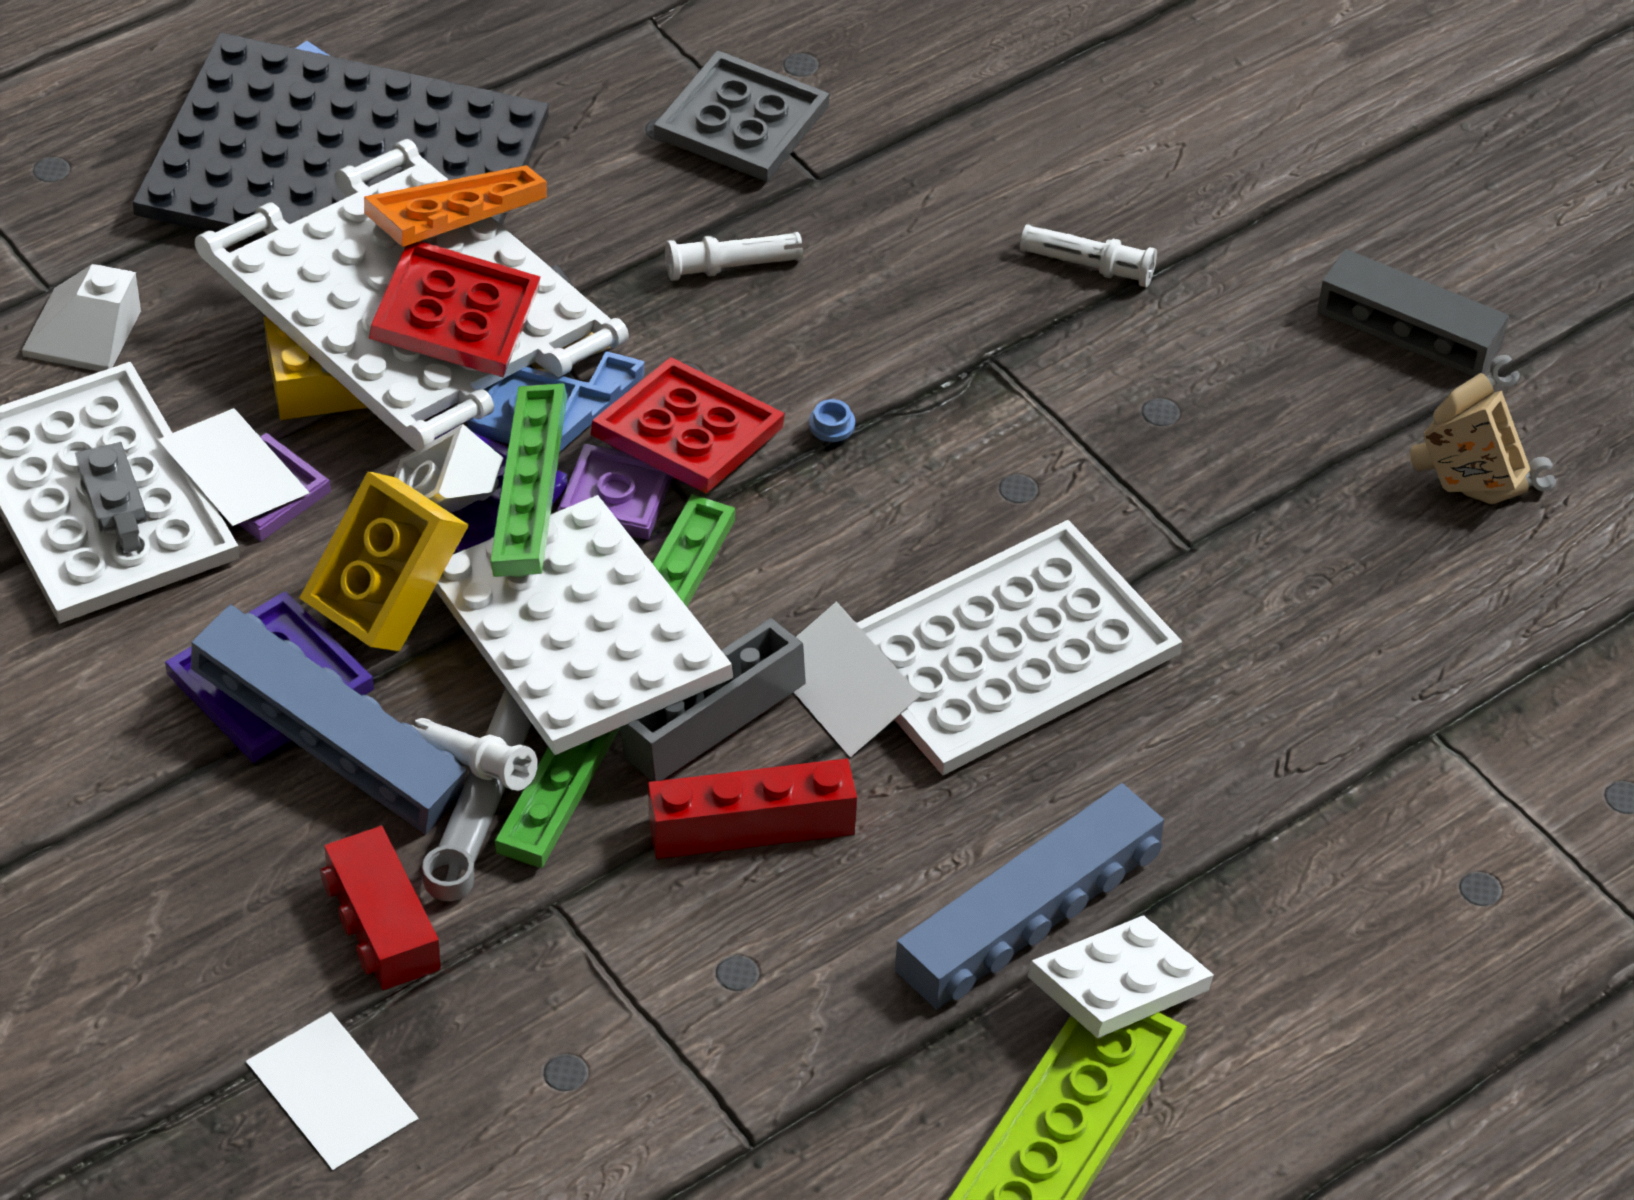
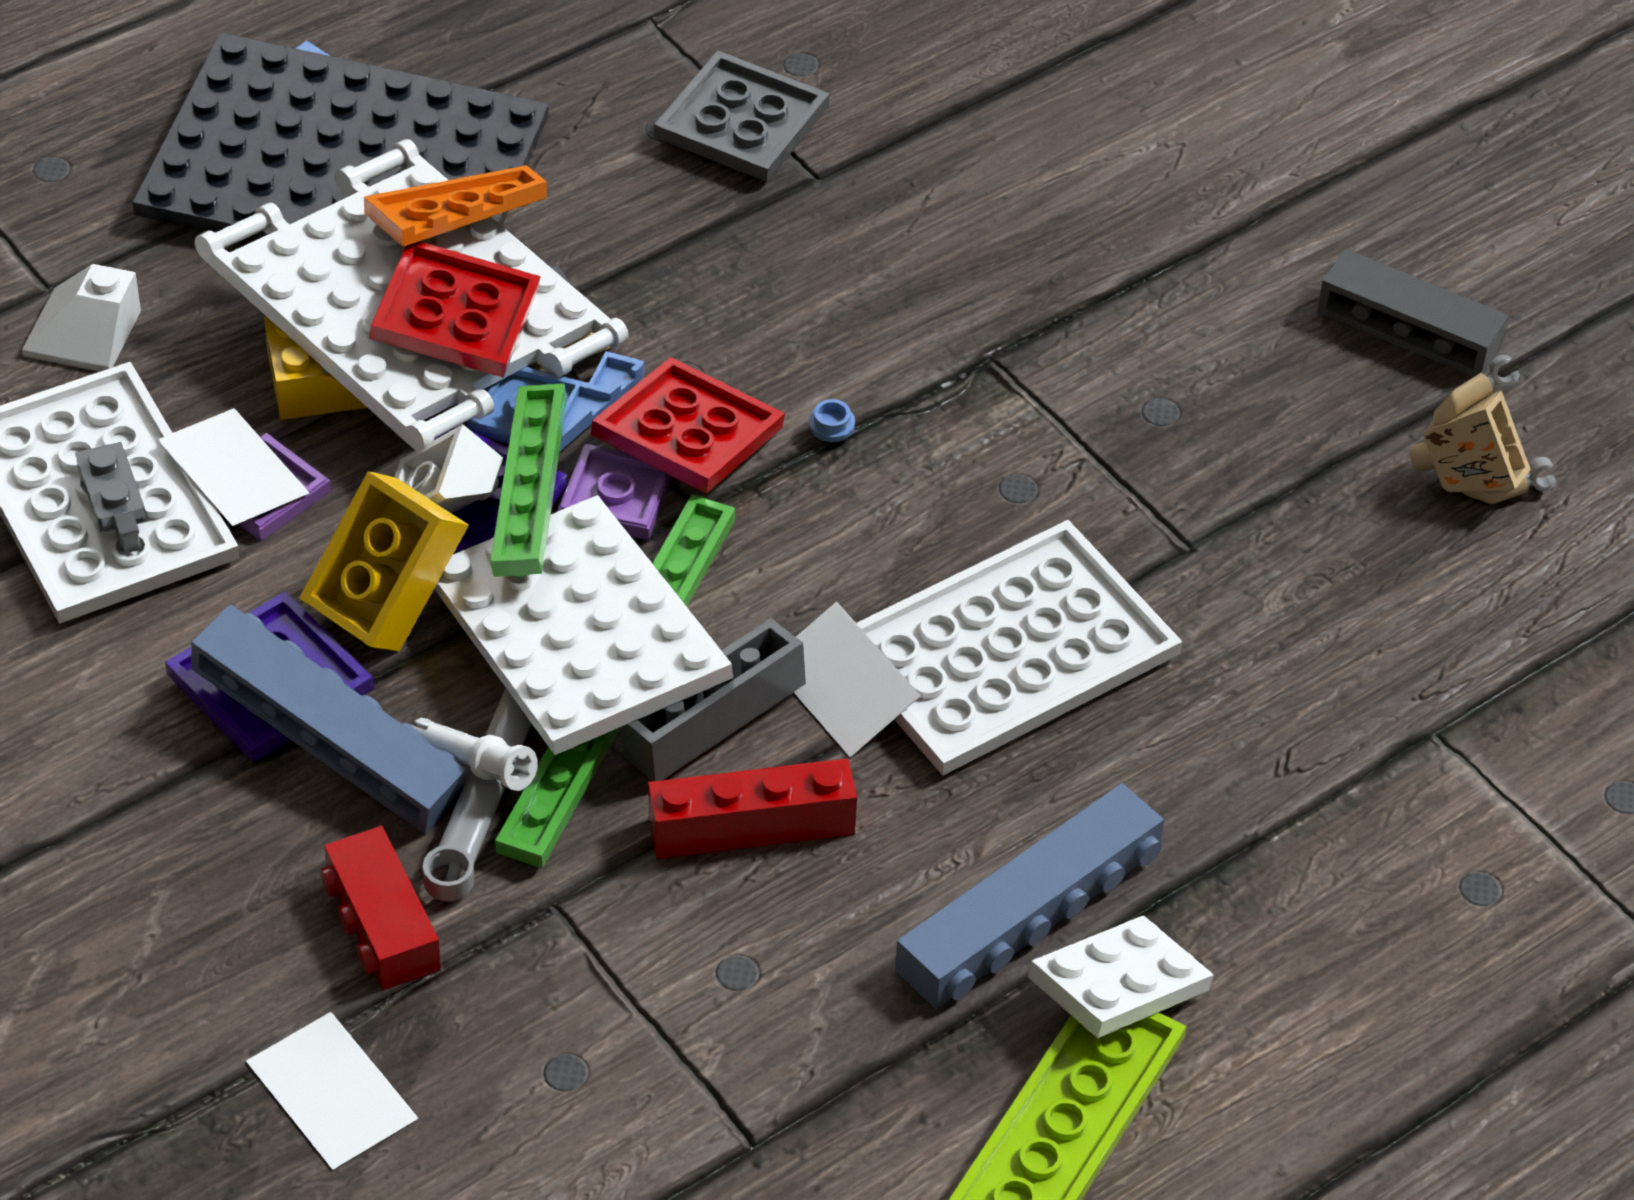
(712, 255): white pin -> none
(1108, 257): white pin -> none

